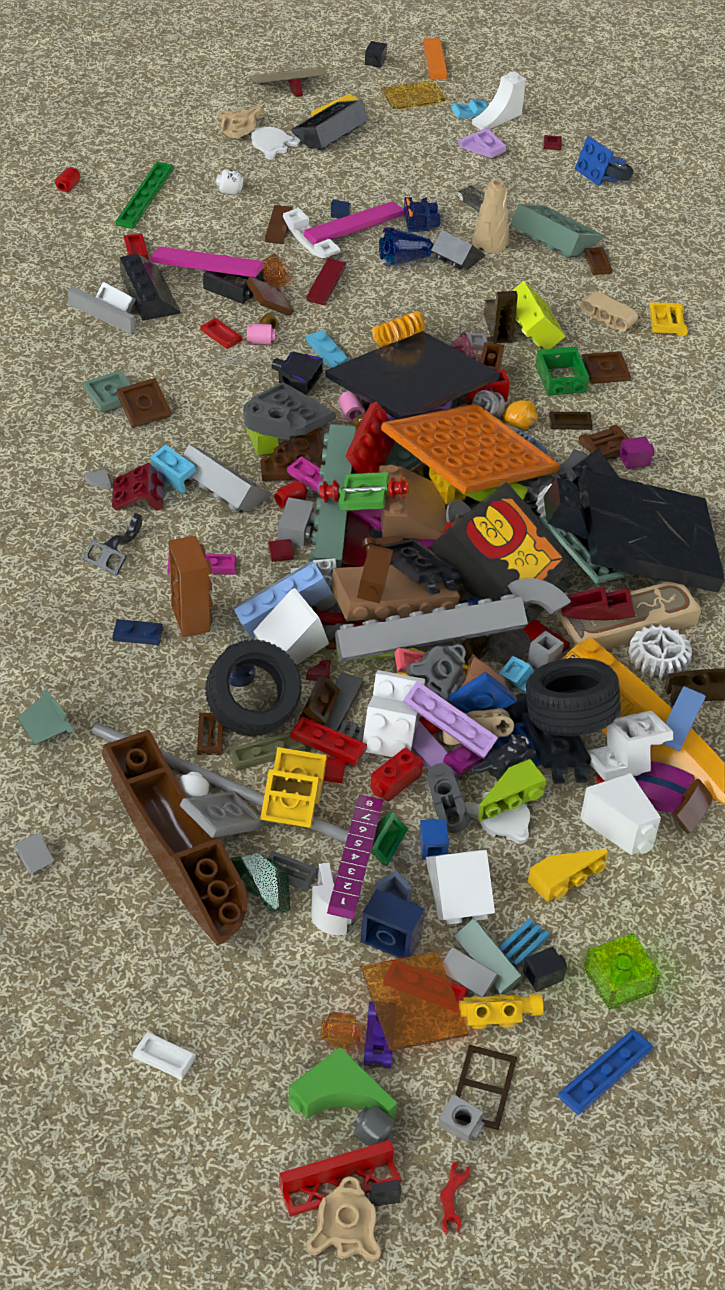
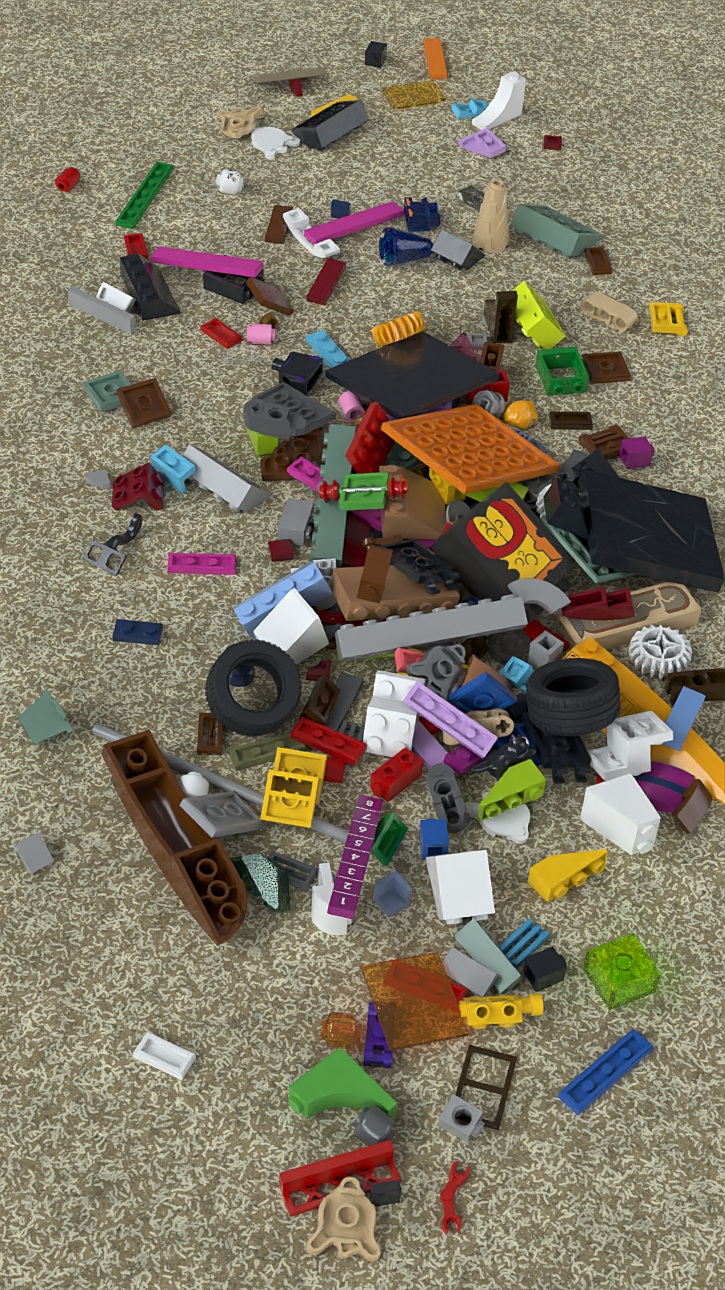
(190, 585): dark orange brick -> none
(274, 272): clear orange wing -> none
(292, 490): red brick -> none
(392, 924): dark blue brick -> none
(598, 163): blue plate -> none

